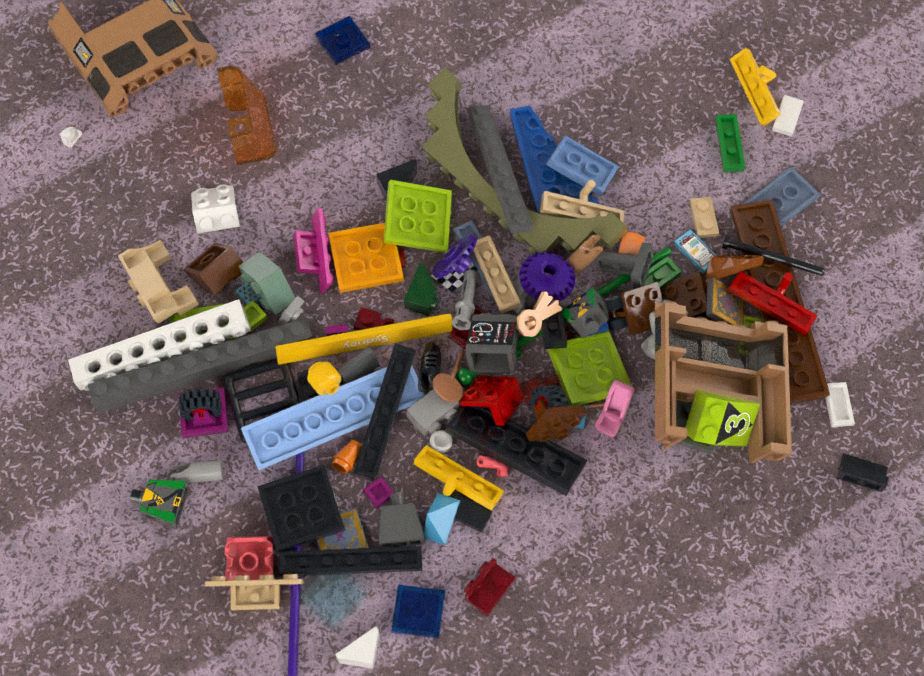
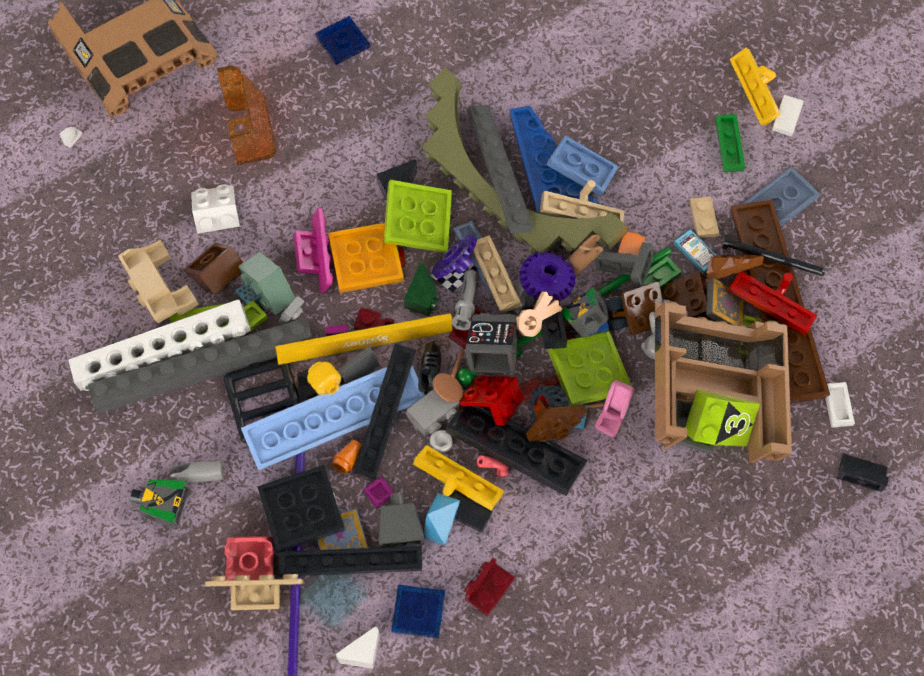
(203, 412): plate -> none

